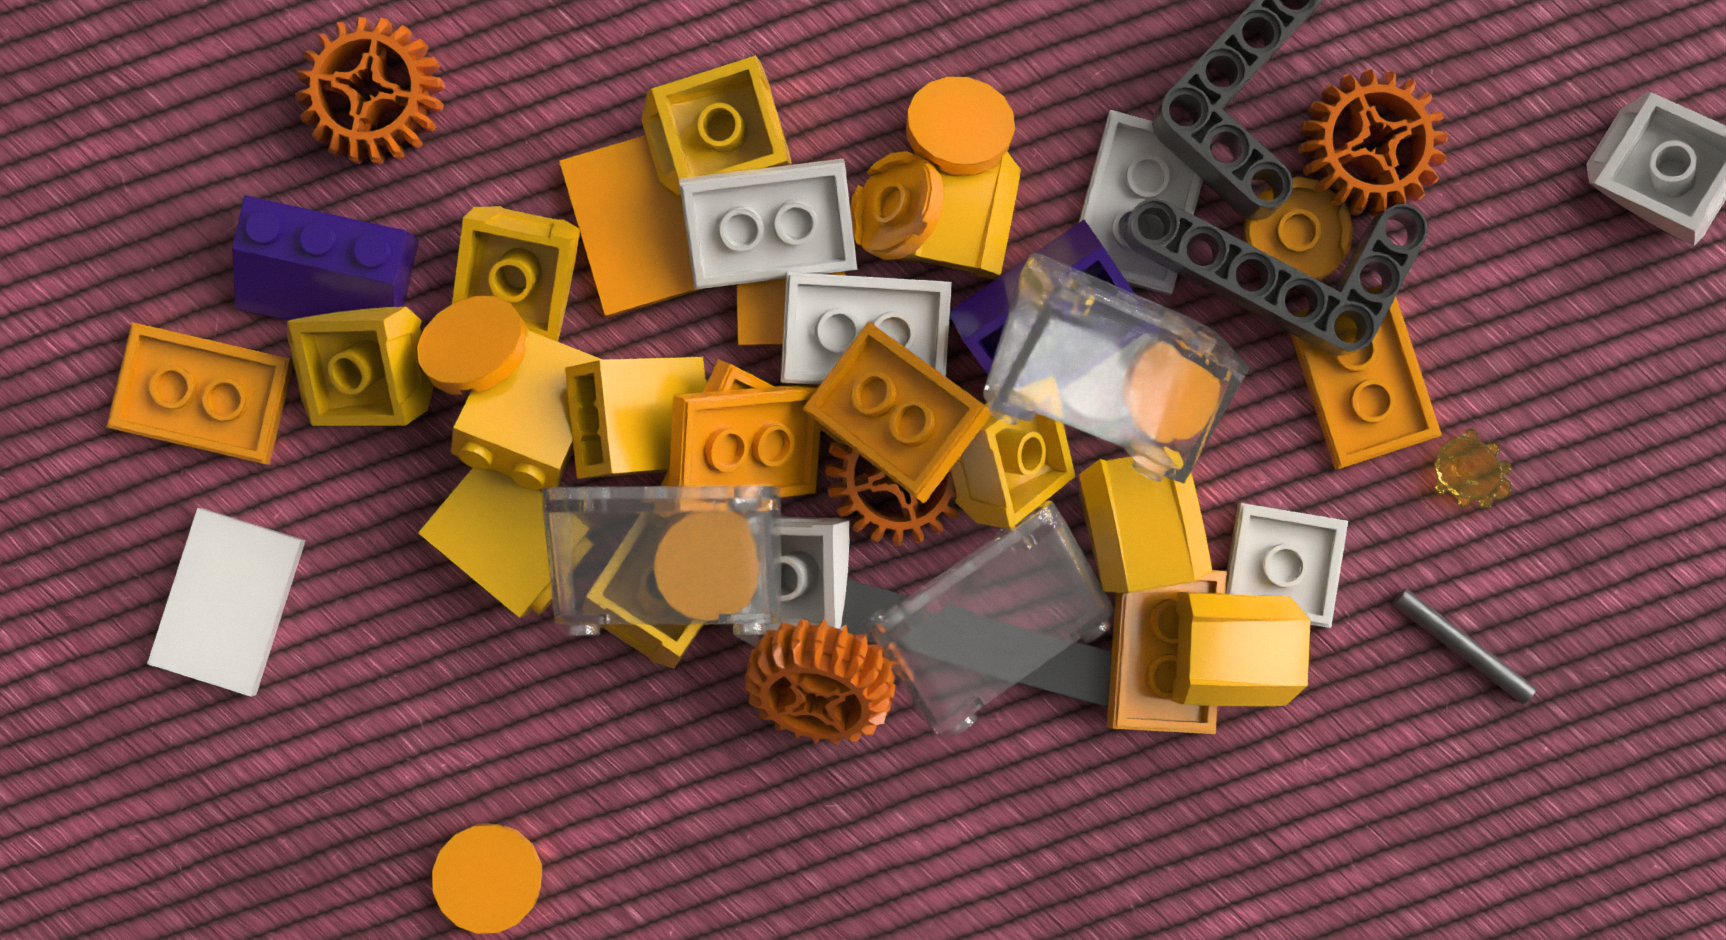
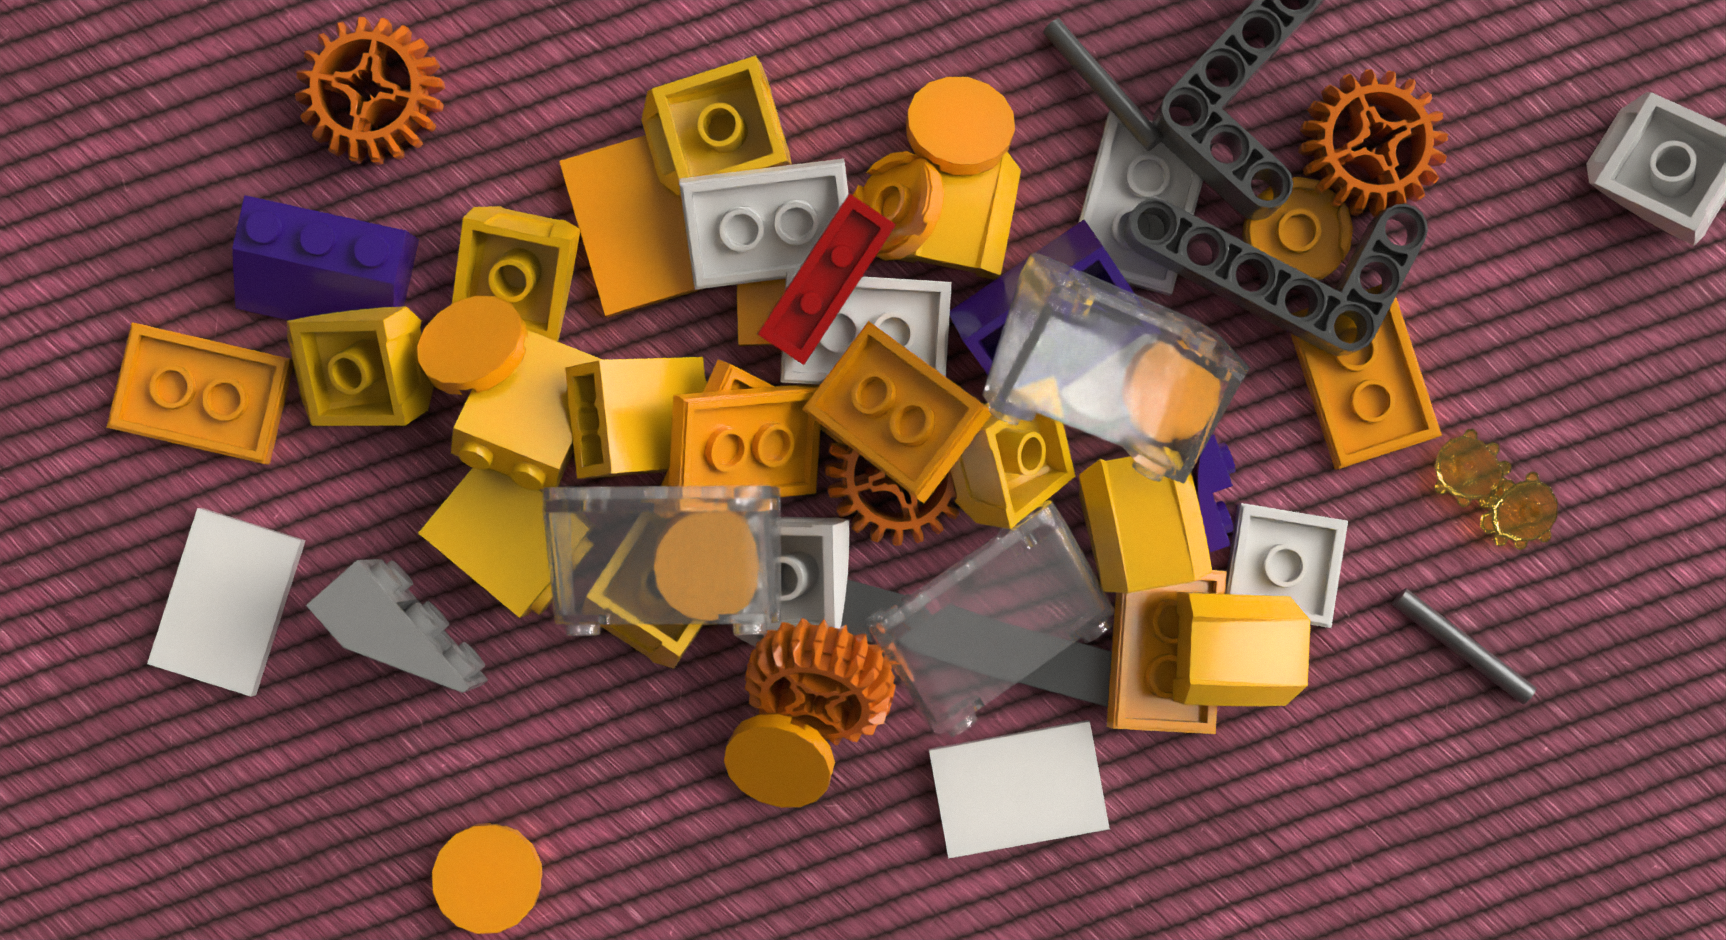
(380, 618): none -> light grey slope
(779, 761): none -> light orange tile
(826, 279): none -> red plate
(1018, 789): none -> white tile
(1103, 84): none -> dark grey bar
(1210, 476): none -> dark purple slope
(1521, 512): none -> clear yellow piece

